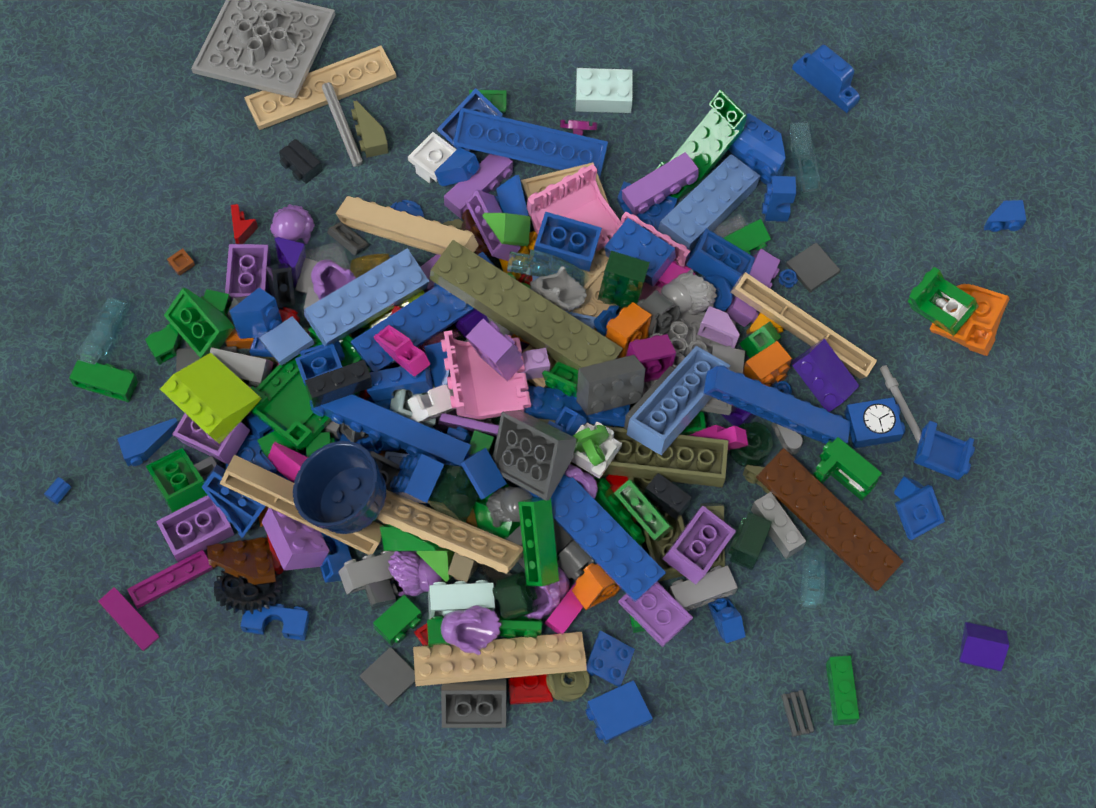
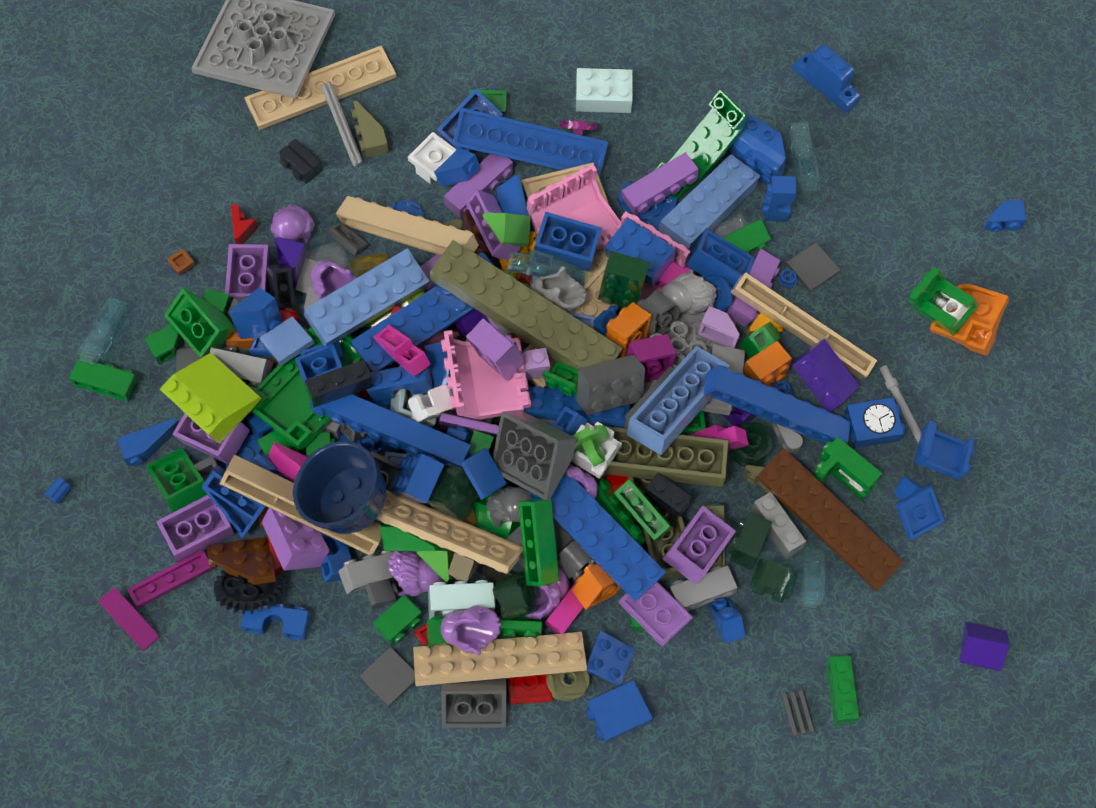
(773, 580): none -> clear green brick

